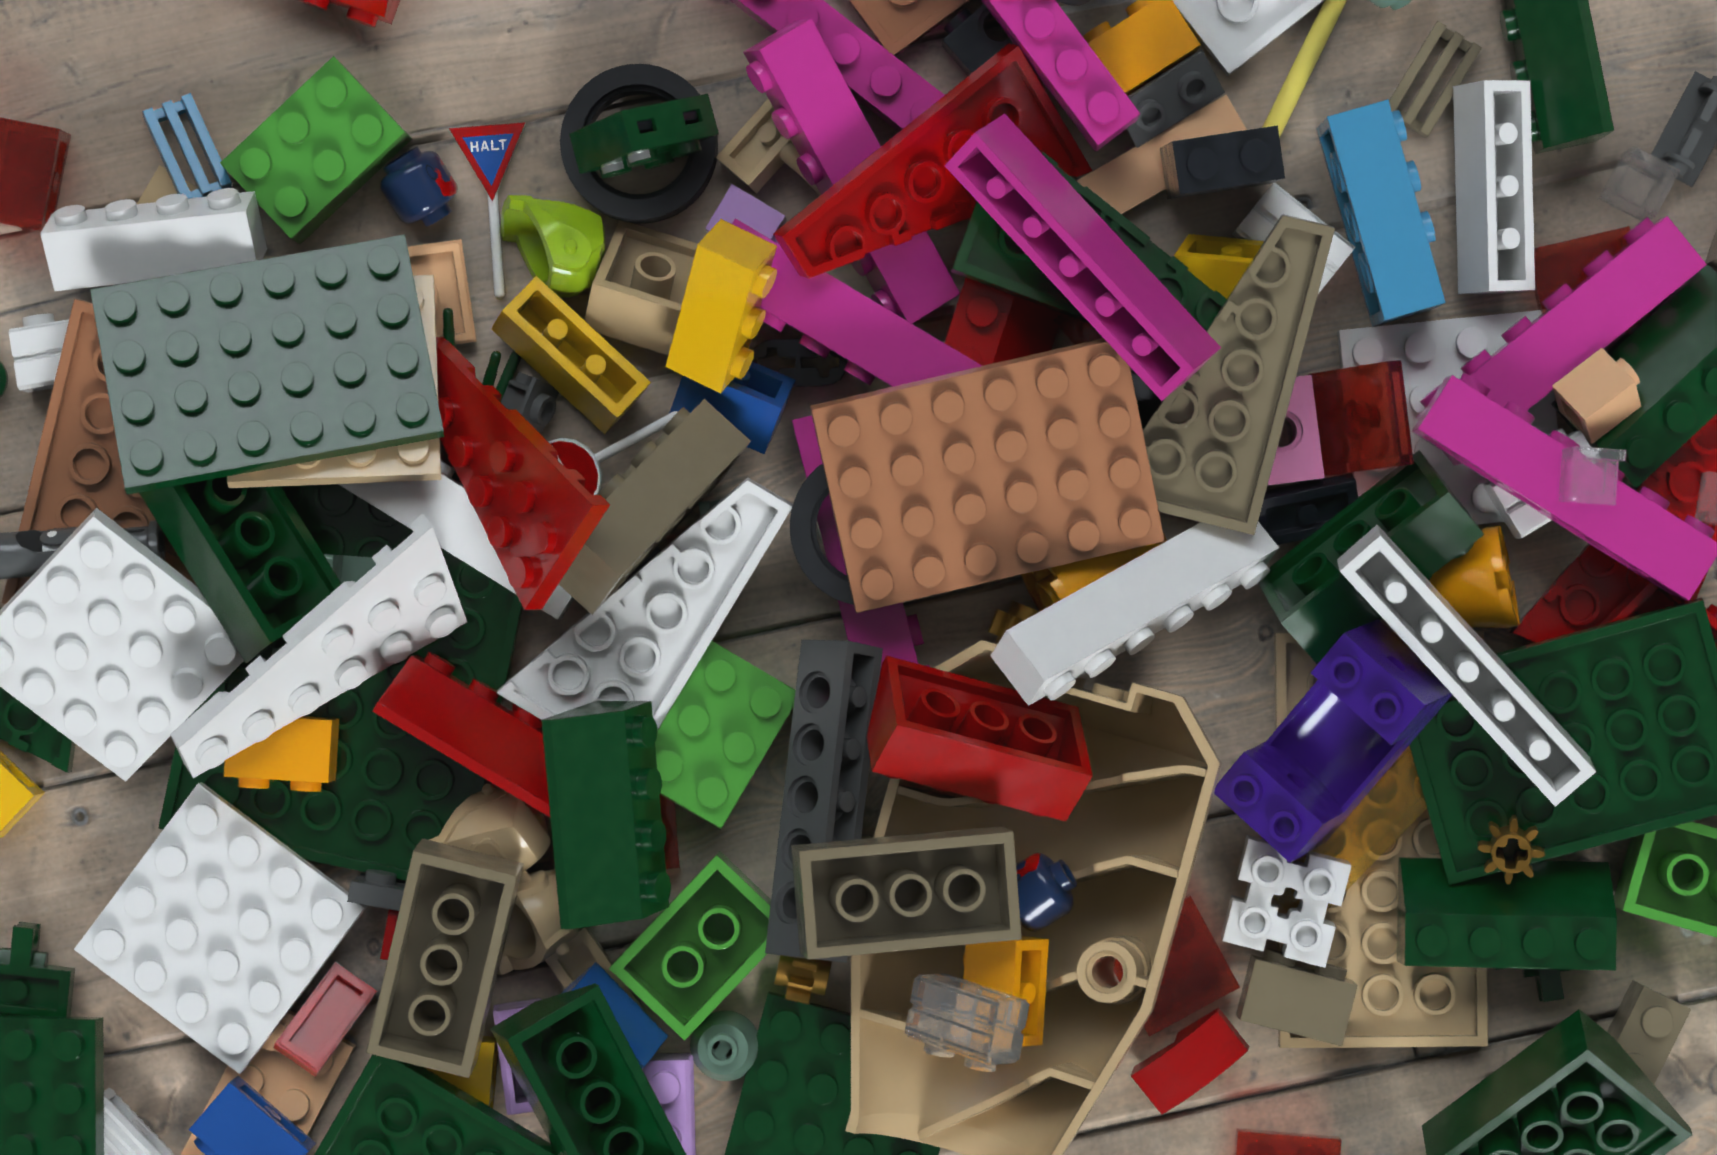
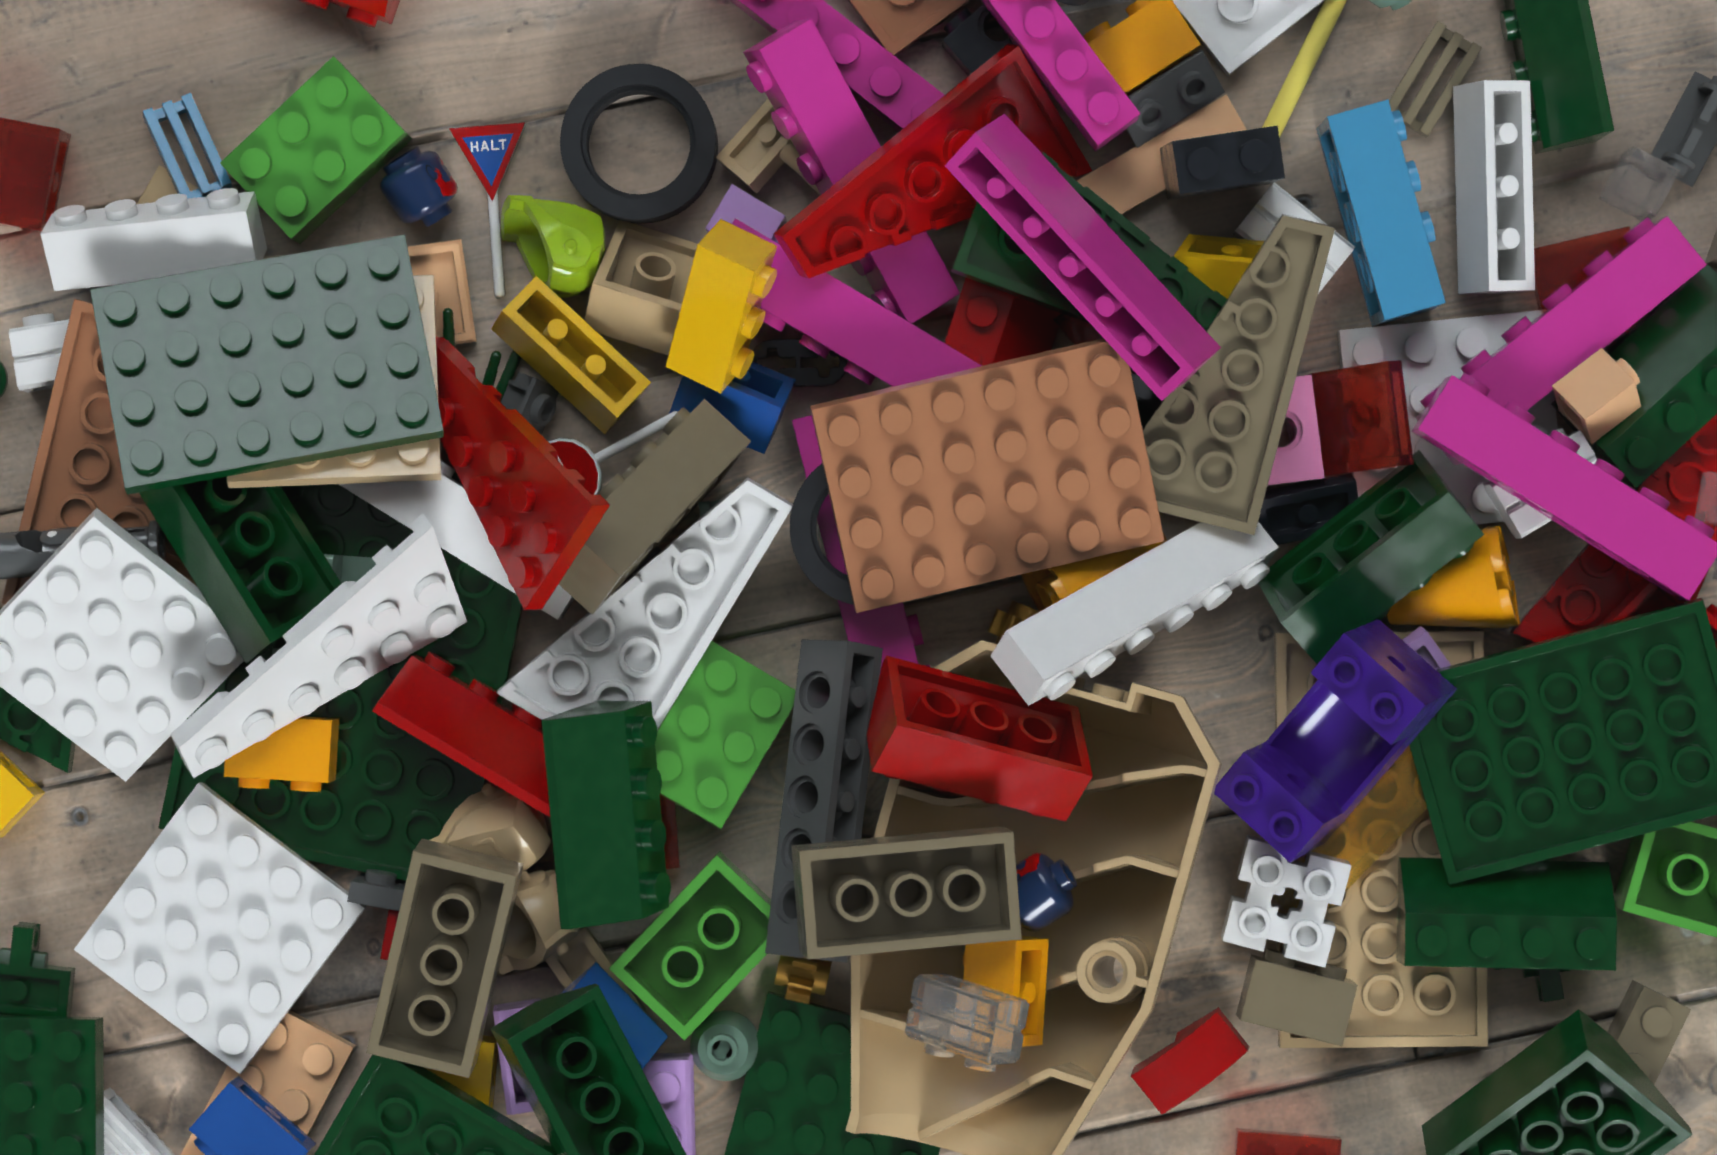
(325, 1019): tile -> none
(644, 136): dark green piece -> none
(1193, 973): clear red plate -> none
(1466, 665): white brick -> none
(1500, 839): pearl gold gear -> none
(1590, 475): clear panel -> none

